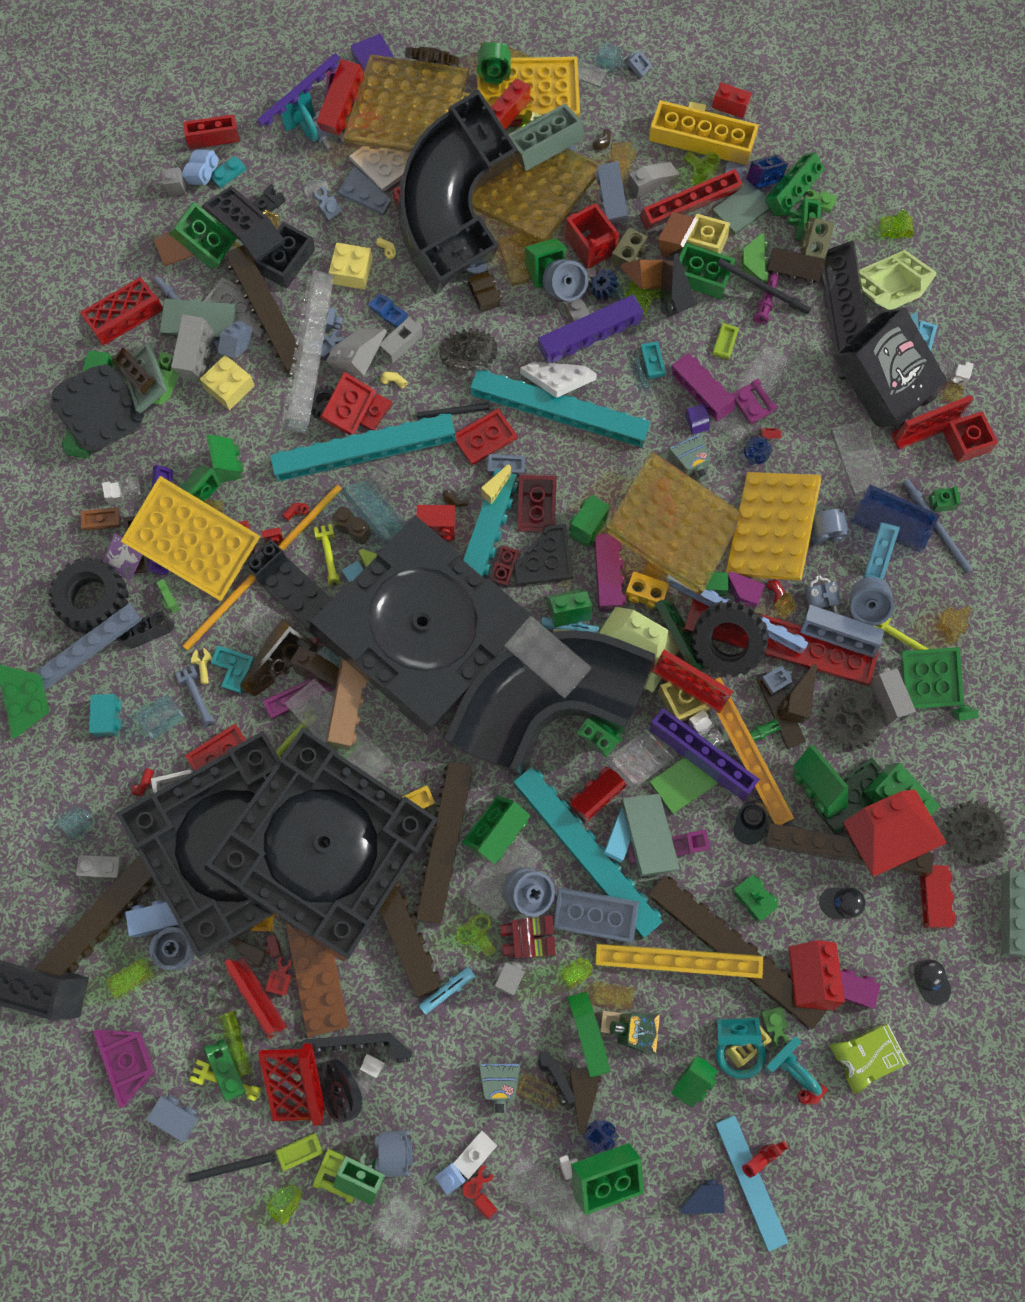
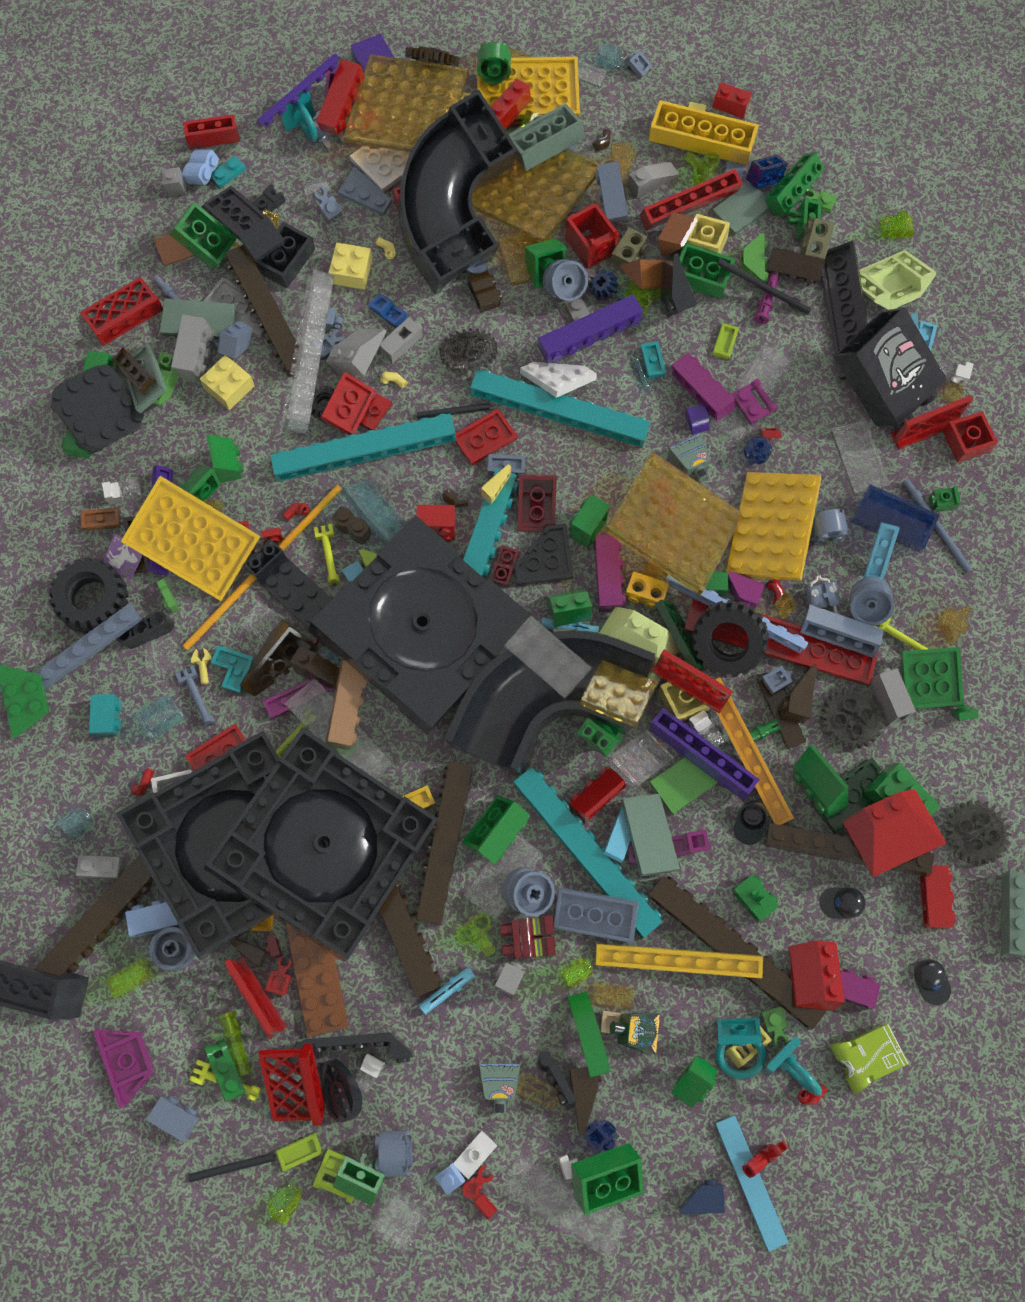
(618, 693): none -> clear yellow plate

